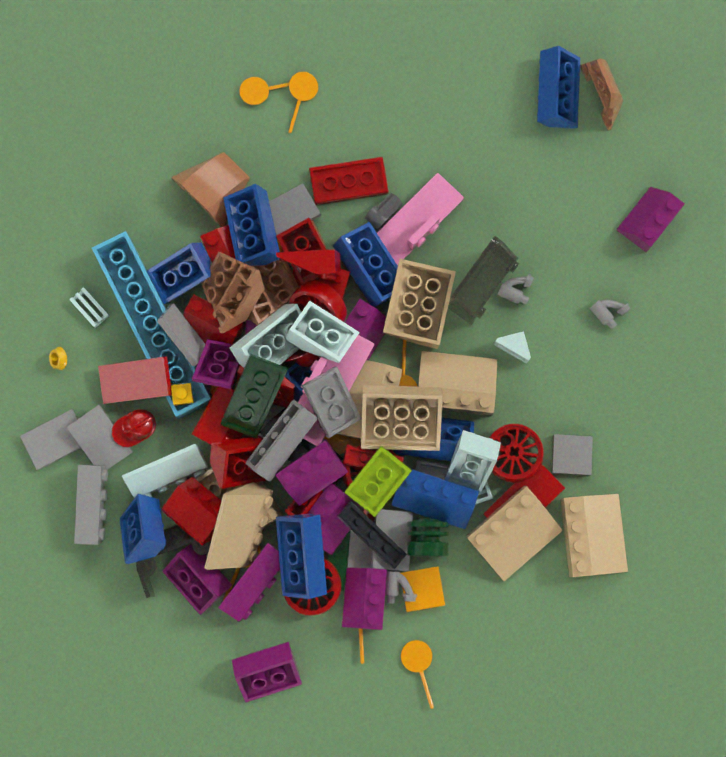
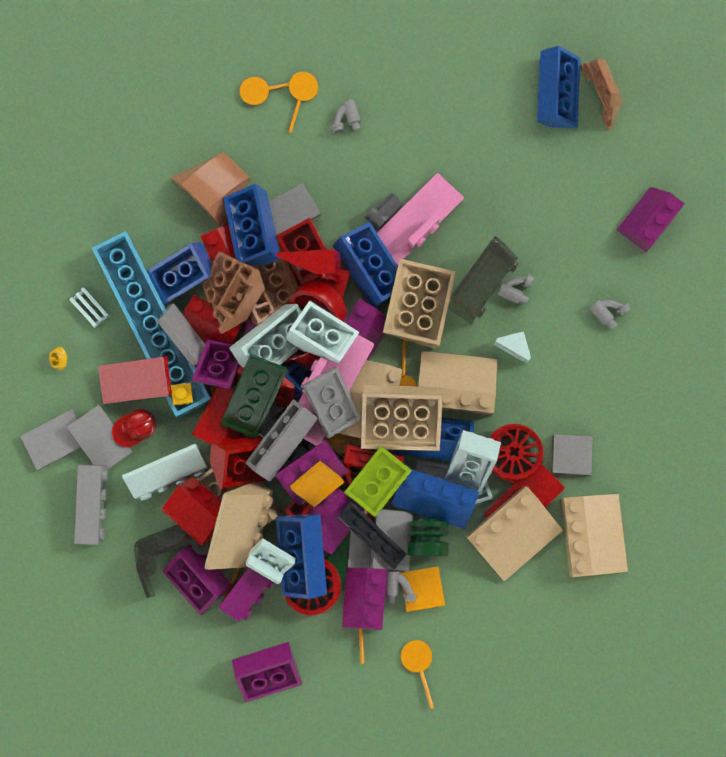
(142, 529): blue slope -> none
(269, 561): none -> light aqua bracket
(317, 484): none -> light orange tile
(348, 180): red tile -> none
(350, 110): none -> light grey plant

